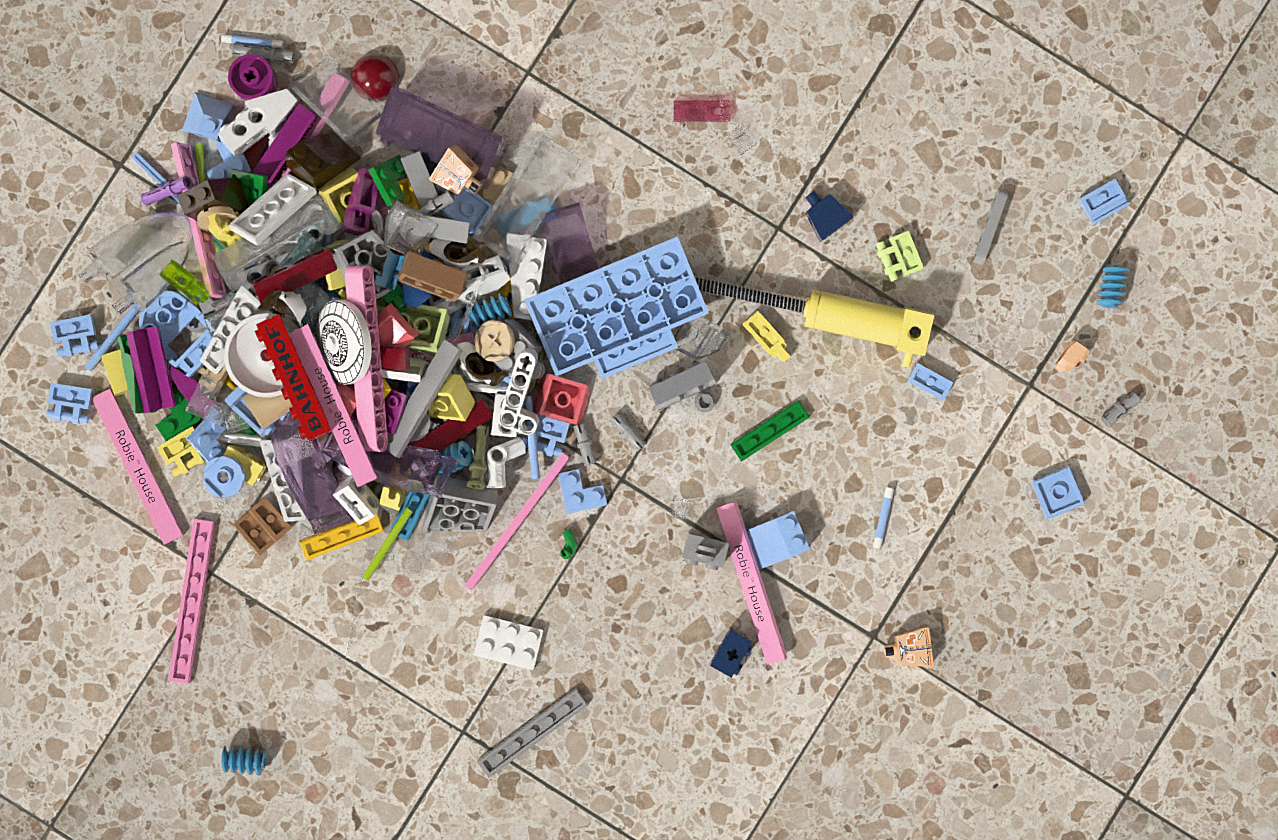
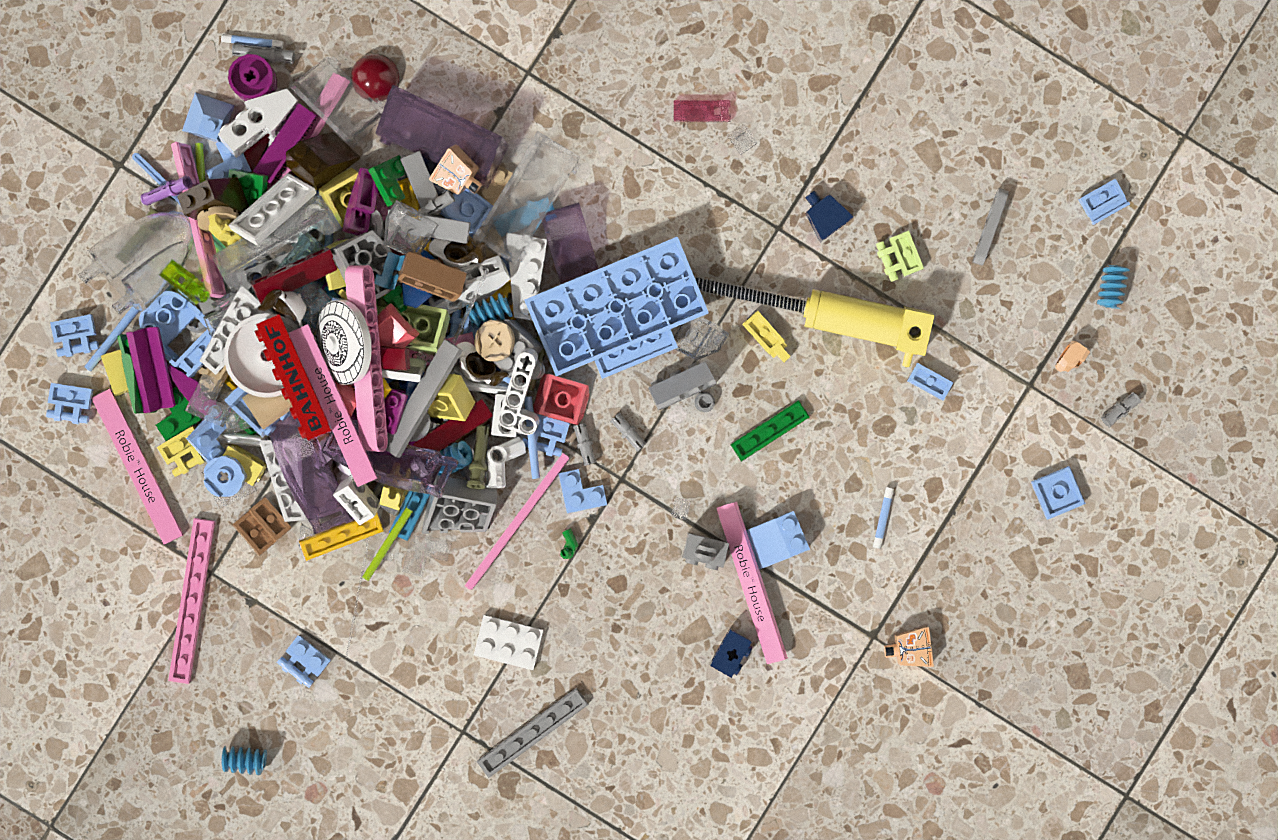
(308, 656): none -> light blue plate

